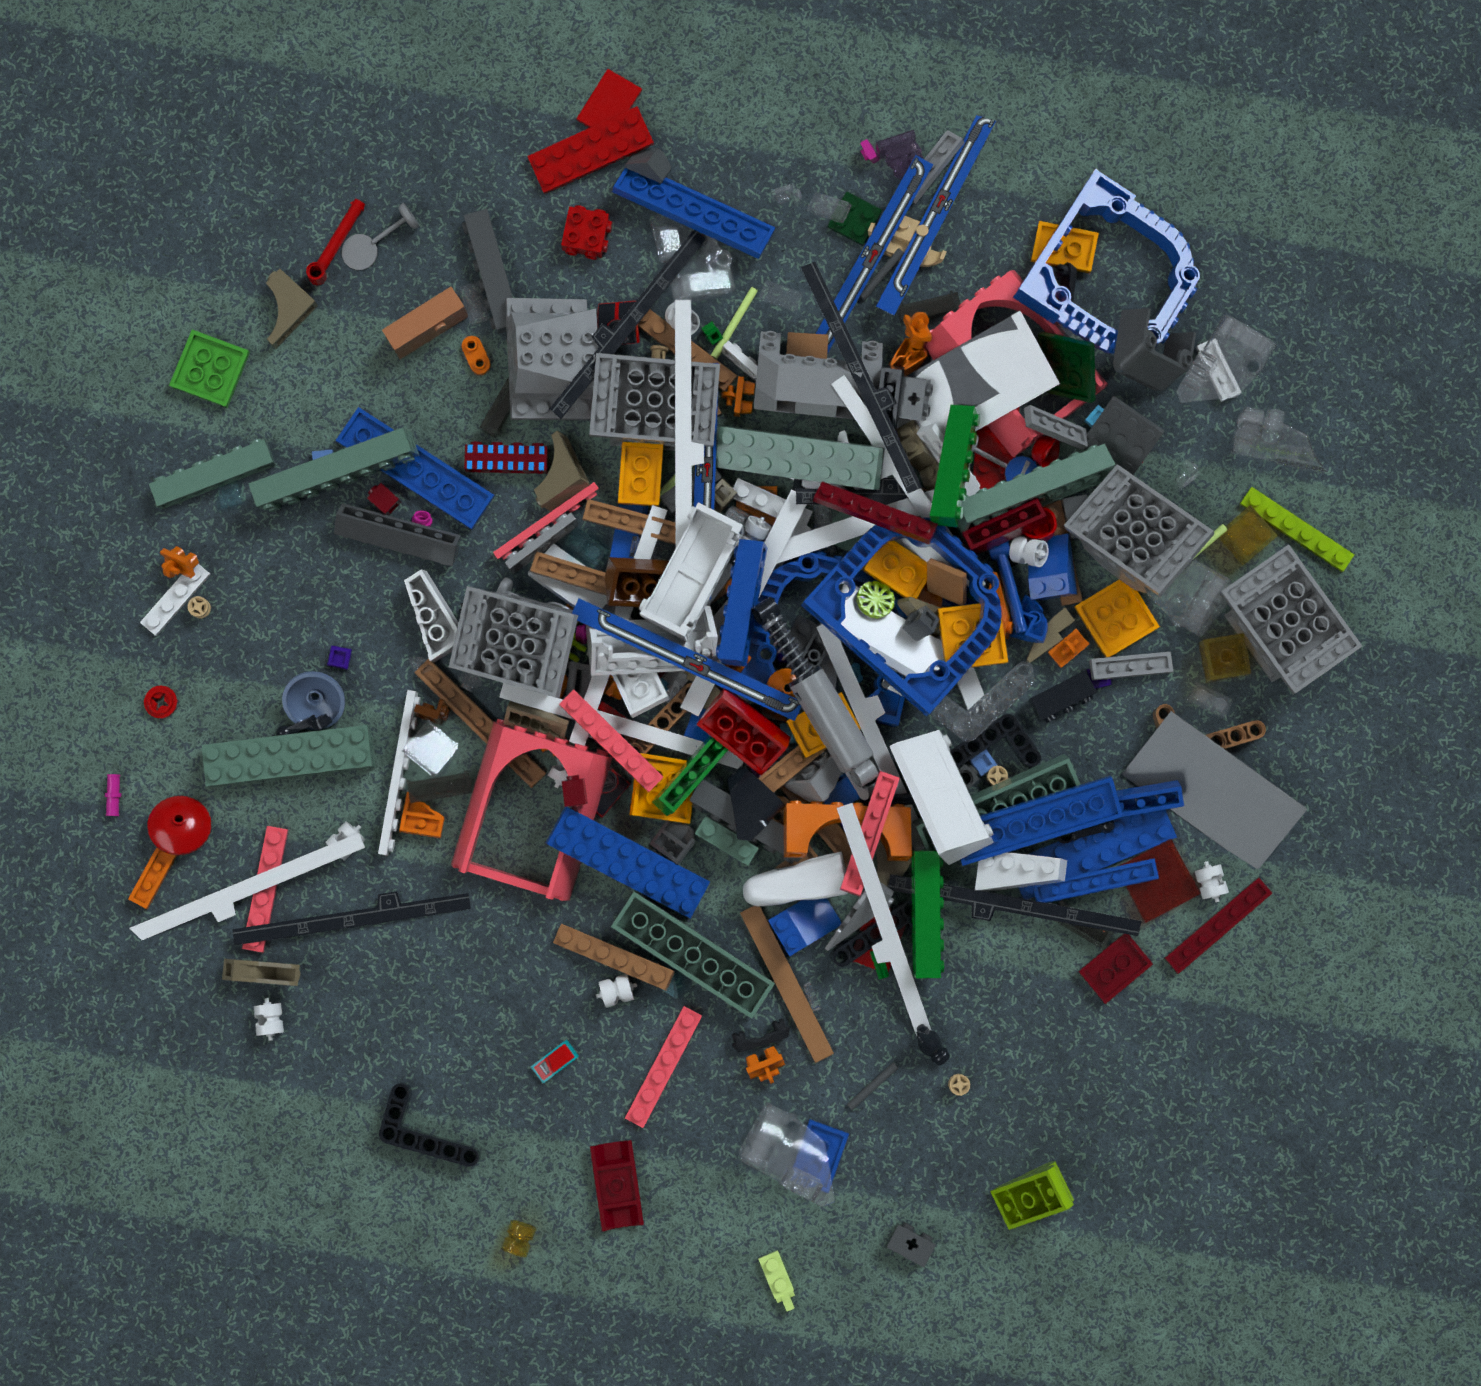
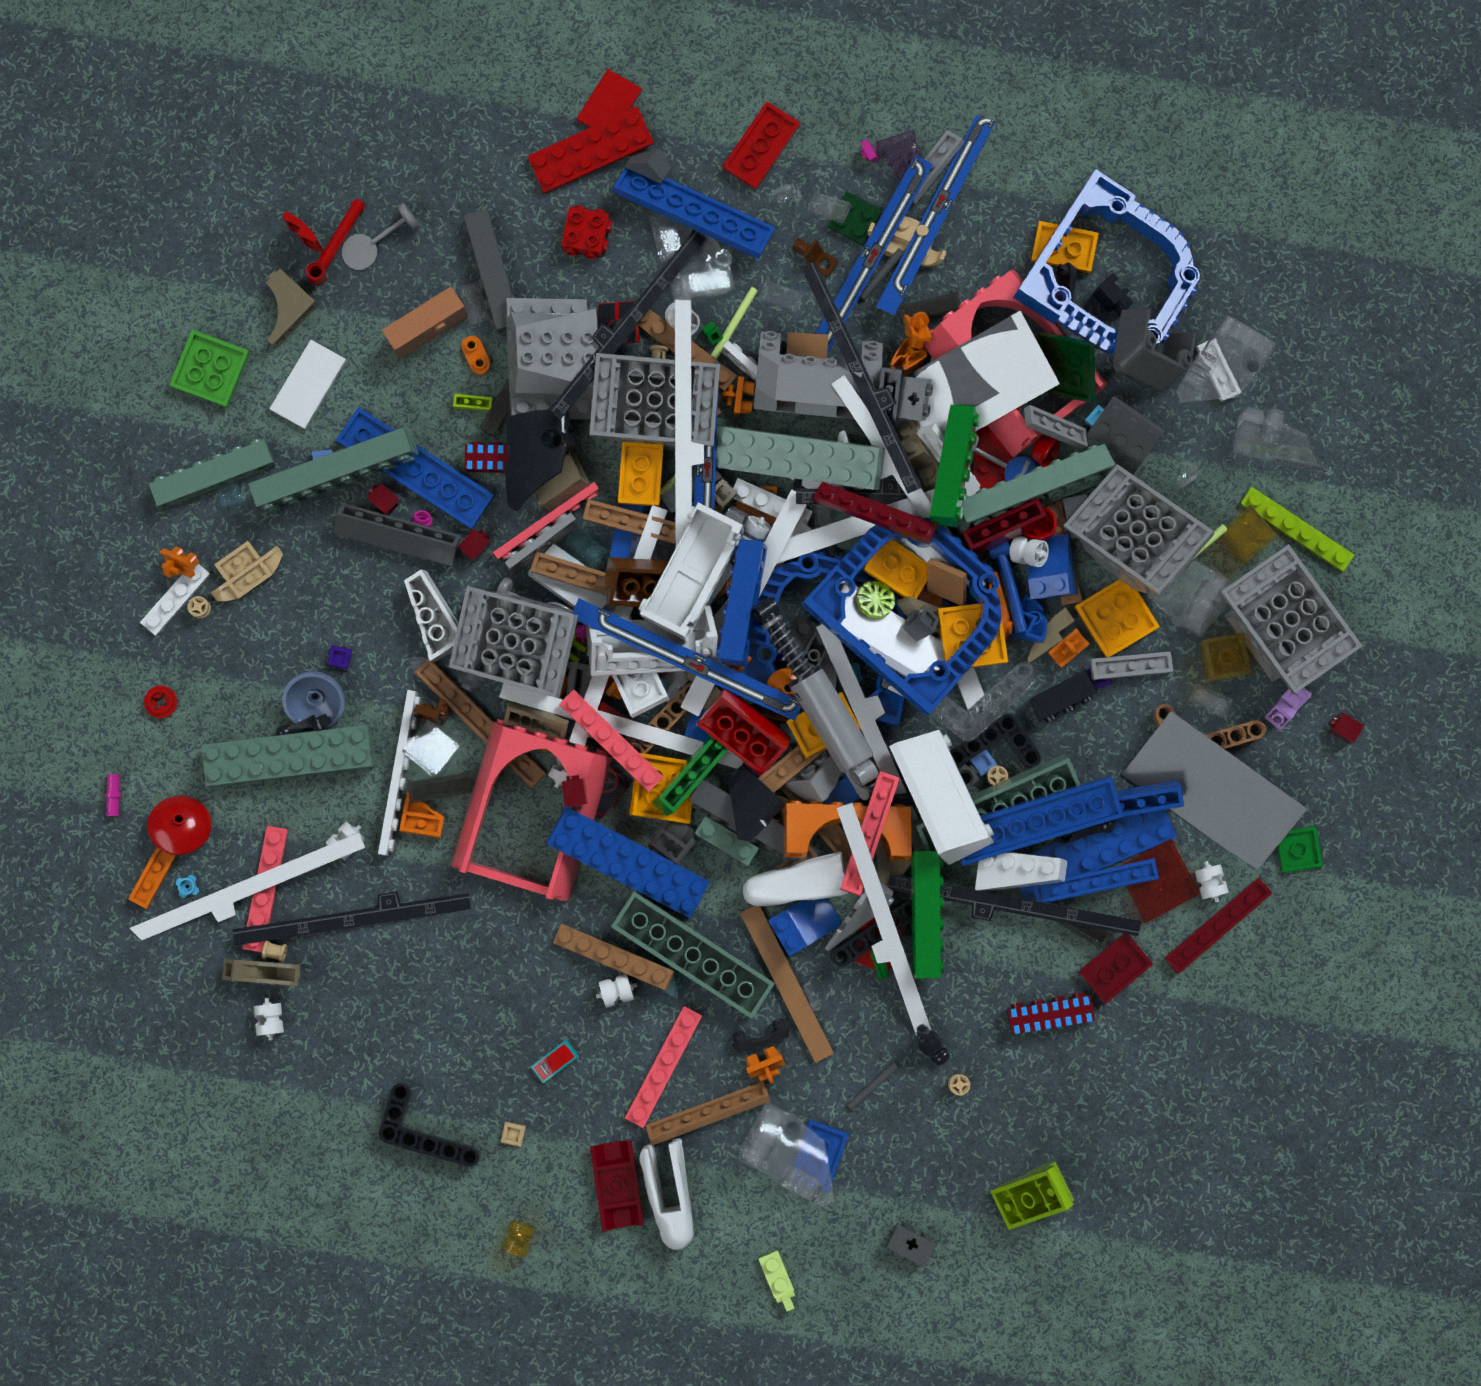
(183, 891): none -> medium azure plate
(244, 570): none -> tan plate
(274, 951): none -> tan bush
(303, 231): none -> red slope
(308, 384): none -> white tile
(474, 403): none -> lime piece
(474, 545): none -> dark red brick
(513, 1134): none -> tan tile
(535, 452): none -> black panel
(676, 1221): none -> white piece
(707, 1113): none -> medium nougat plate
(761, 145): none -> red plate
(814, 253): none -> reddish brown bracket
(1050, 1014): none -> dark red brick
(1111, 296): none -> black hips
(1286, 707): none -> lavender slope
(1300, 850): none -> green tile
(1345, 728): none -> dark red brick

